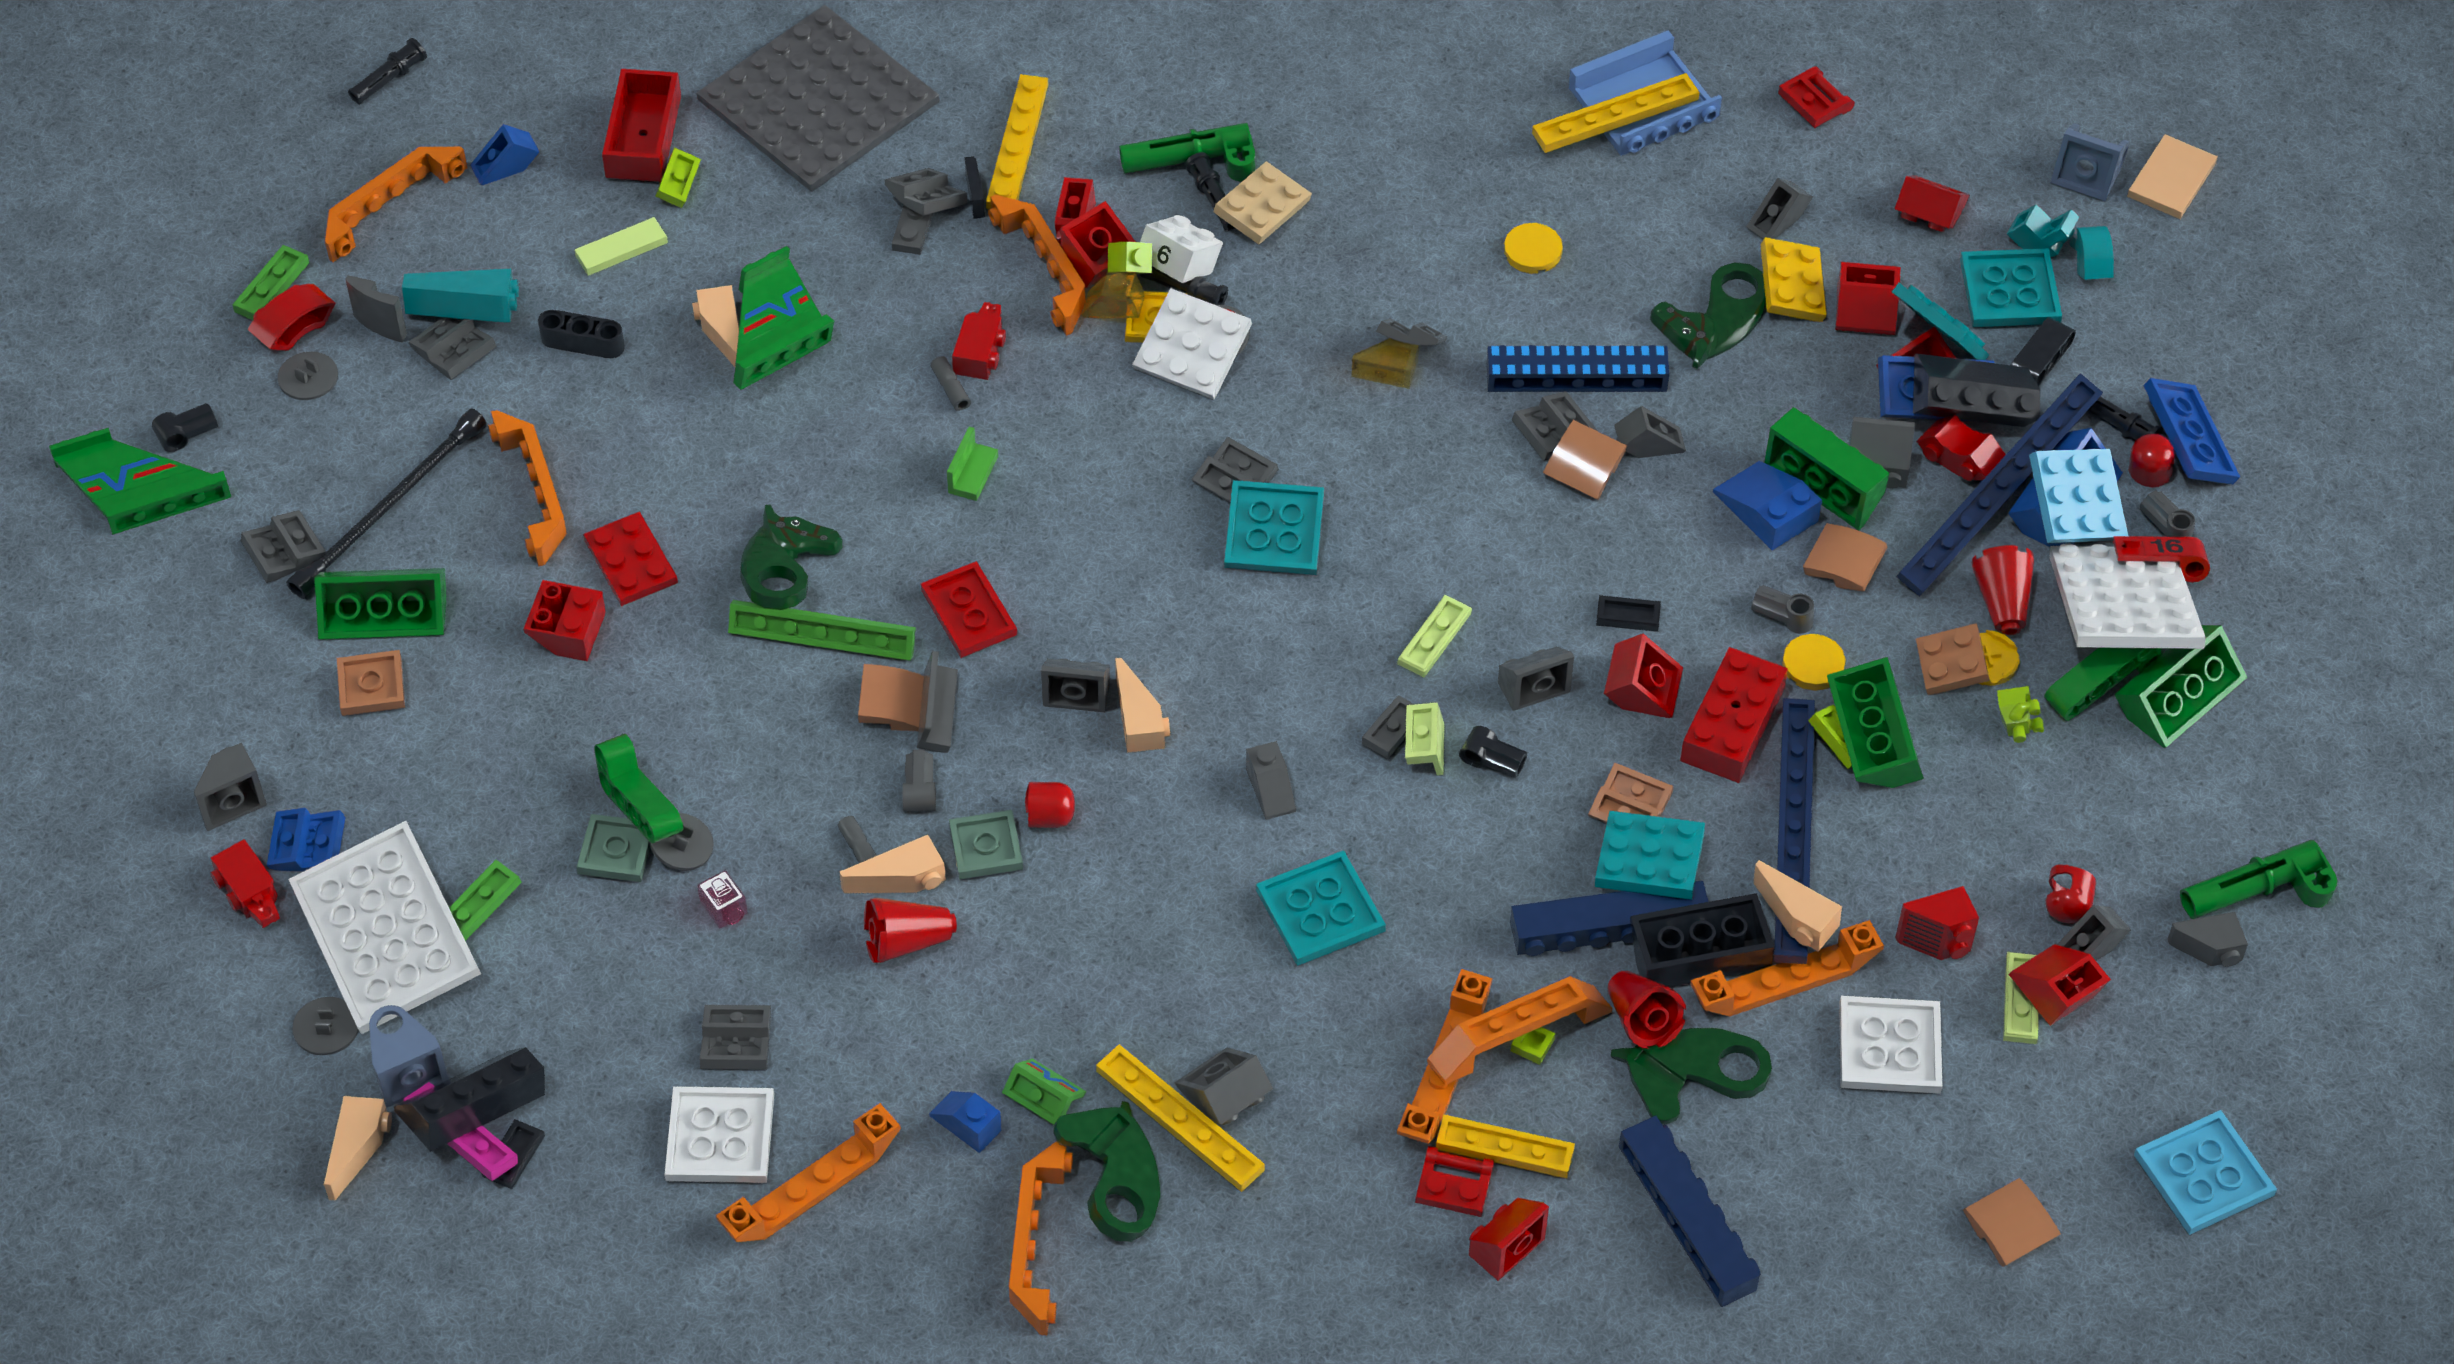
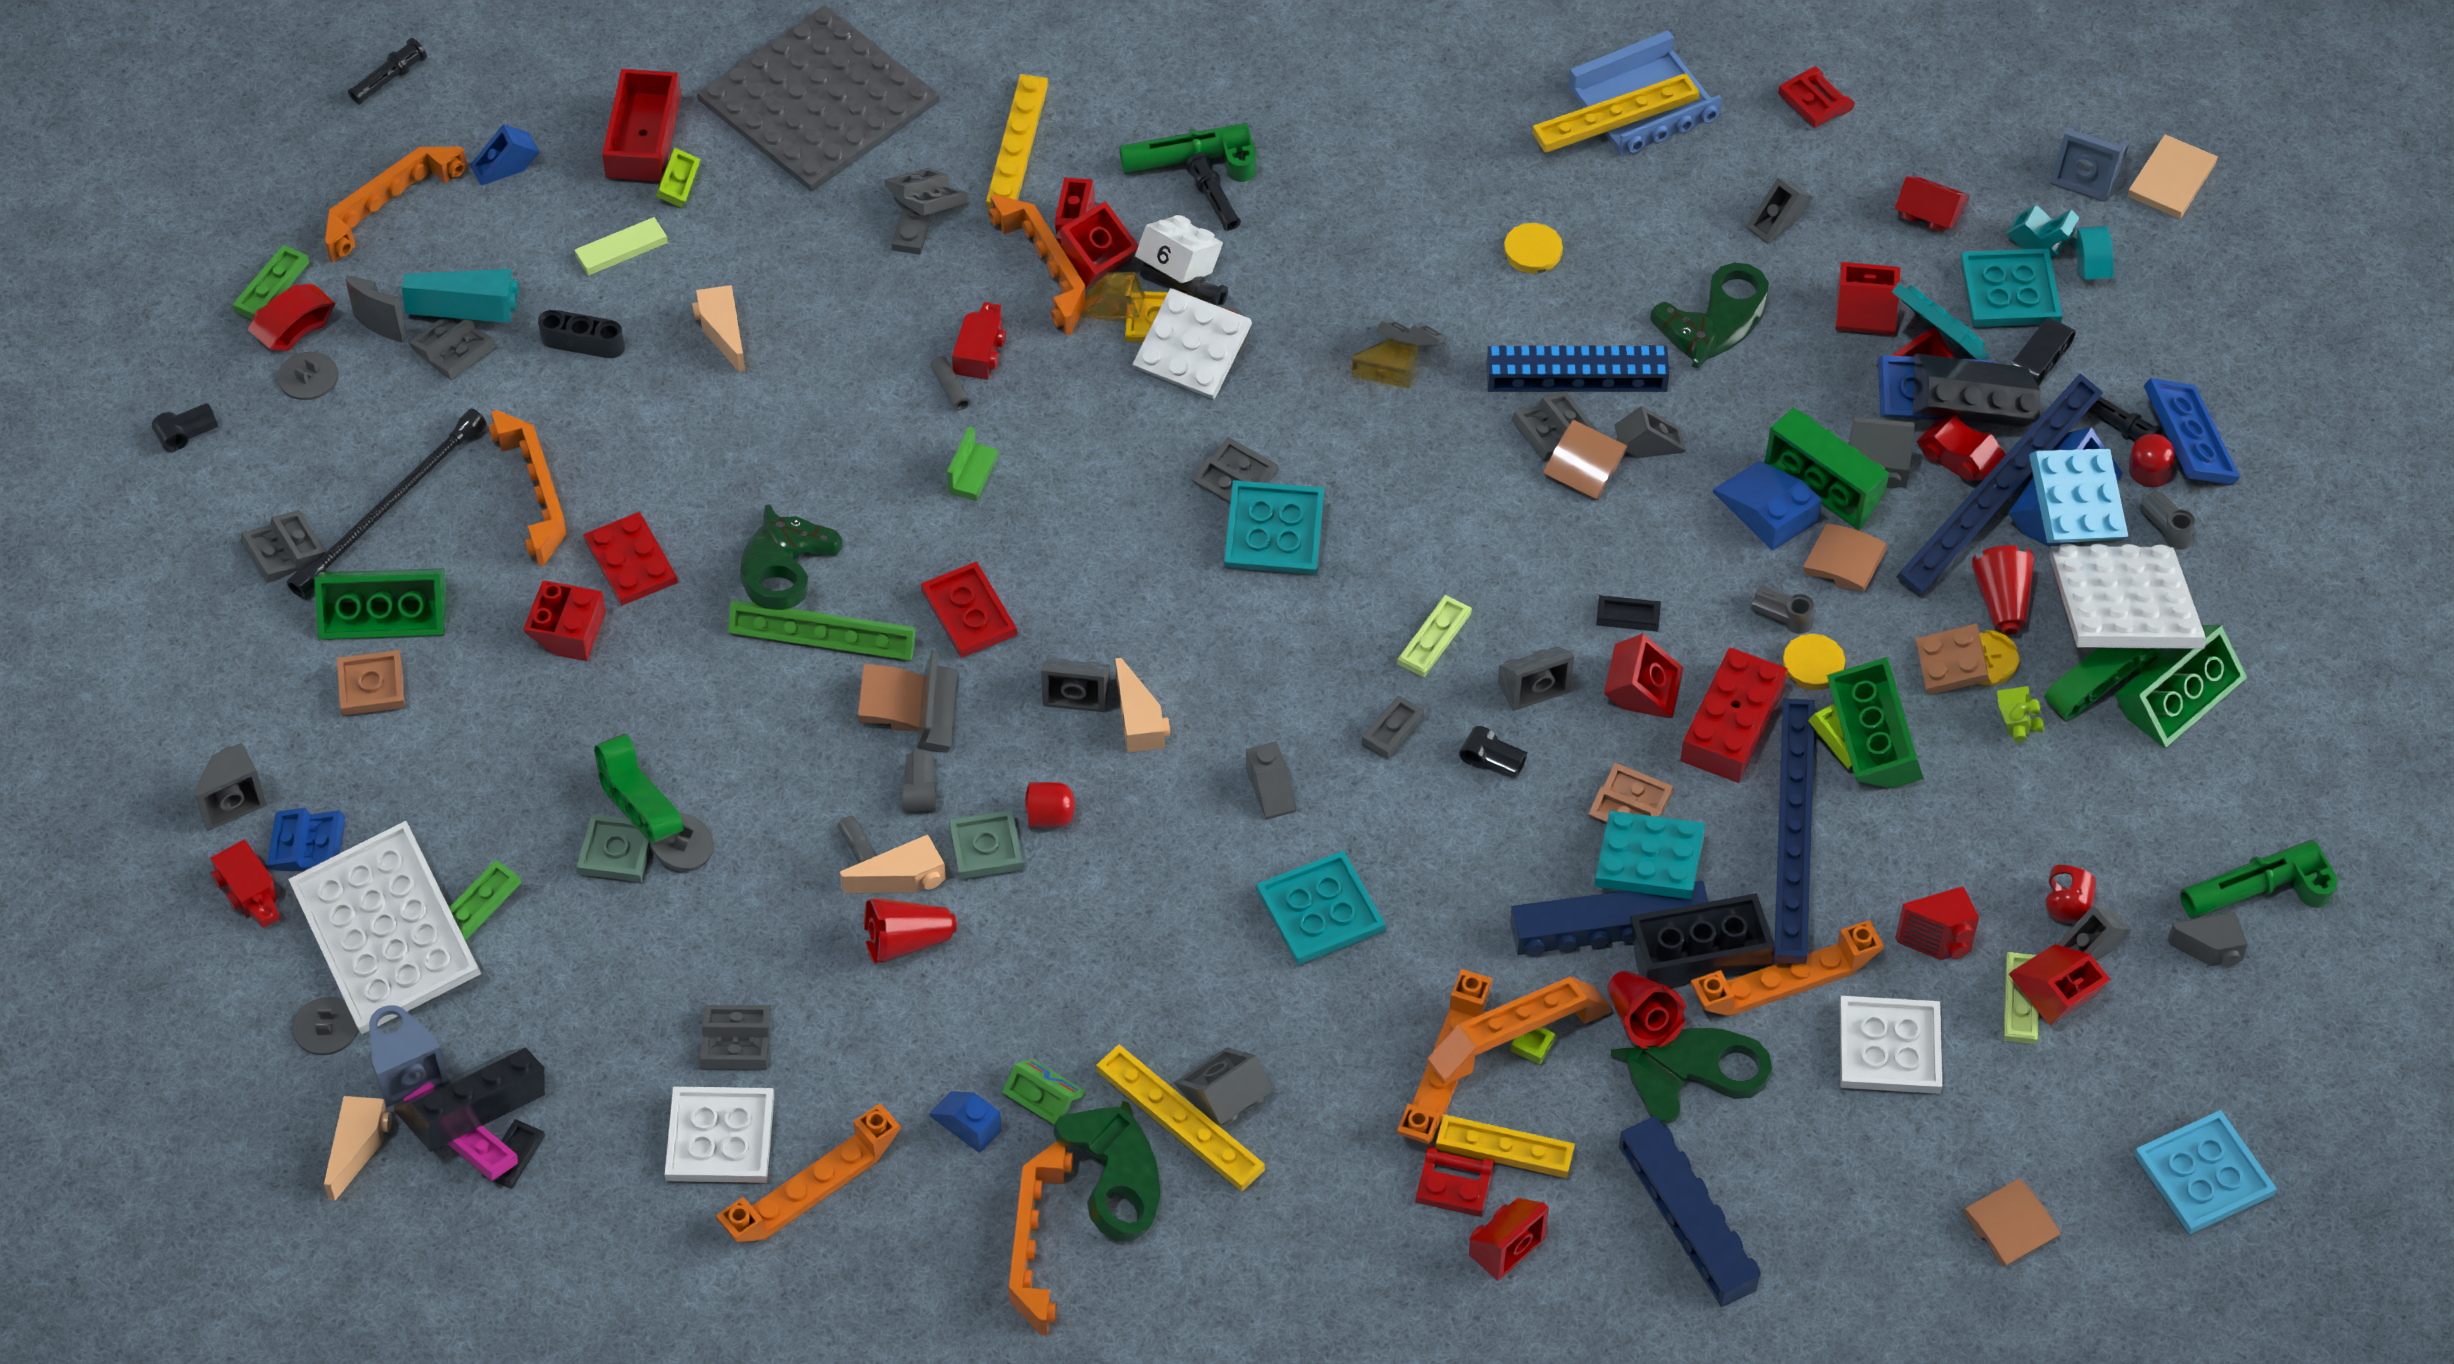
(133, 484): green piece -> none
(722, 899): clear pink brick -> none
(776, 319): green piece -> none
(974, 187): black tile -> none
(1130, 257): lime brick -> none
(1262, 202): tan plate -> none
(1425, 735): yellowish green panel -> none
(1793, 279): yellow plate -> none
(1801, 910): light nougat slope -> none
(2187, 551): red door -> none

